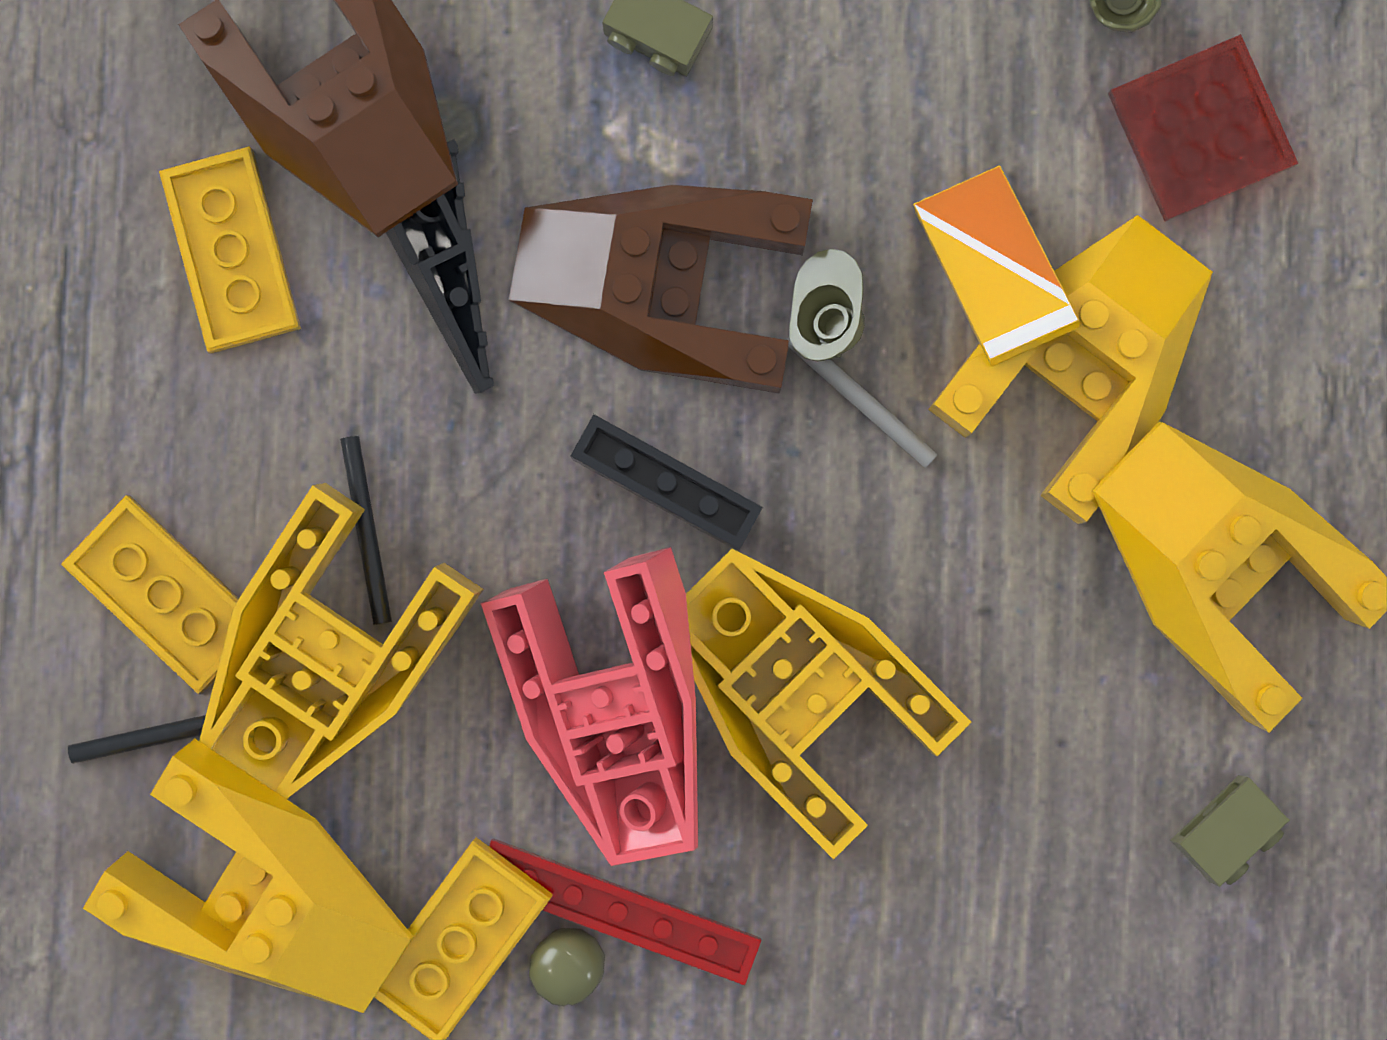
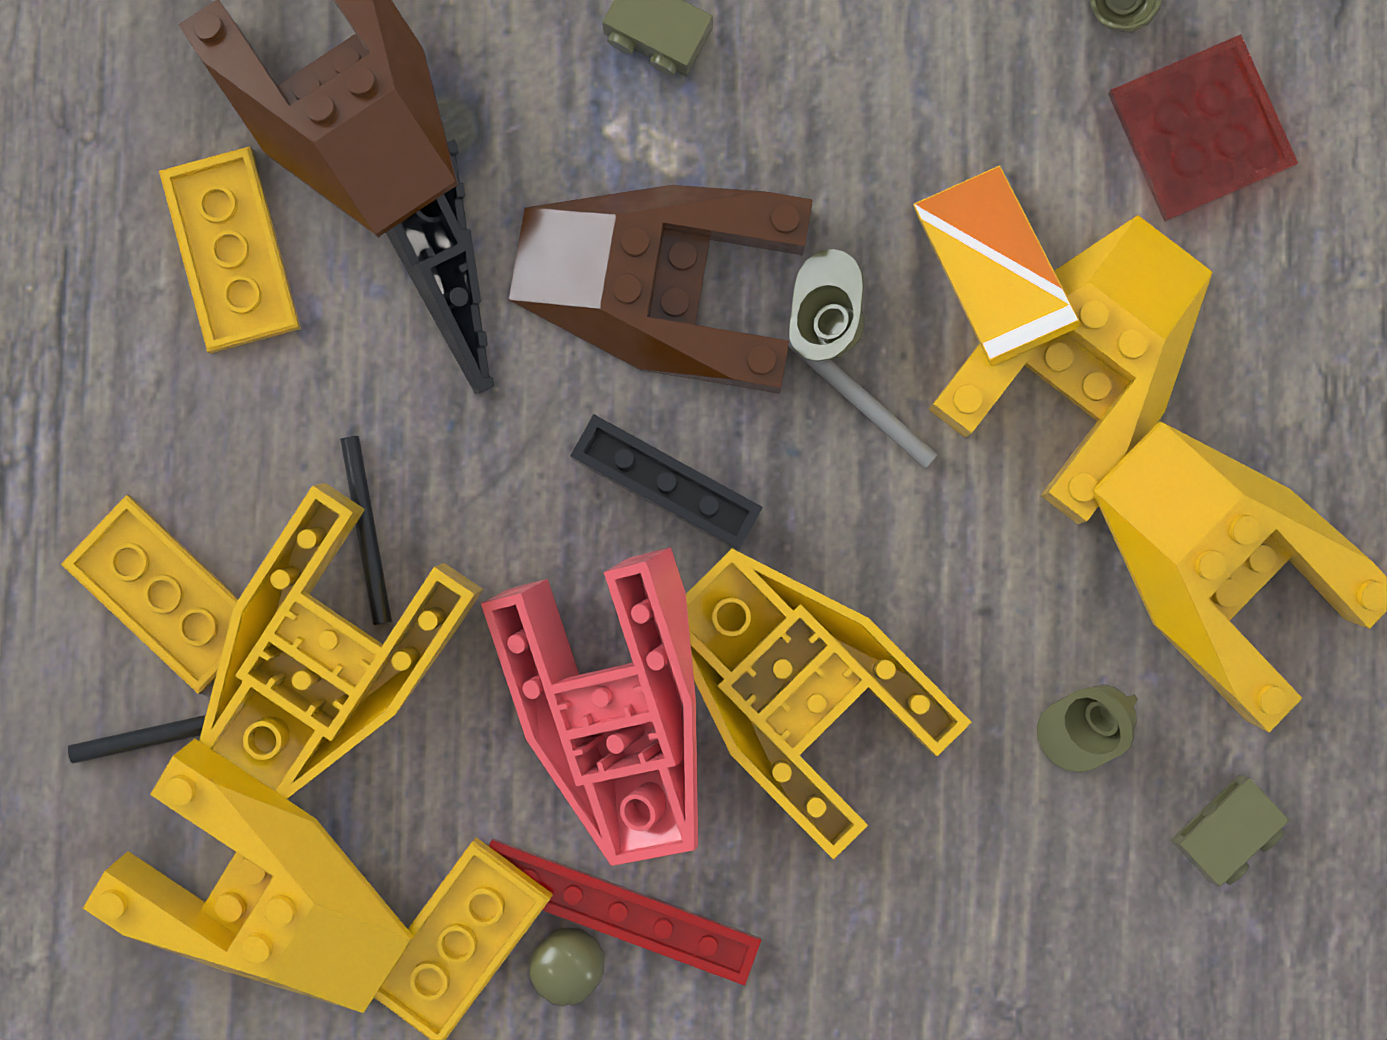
(1088, 727): none -> olive piece

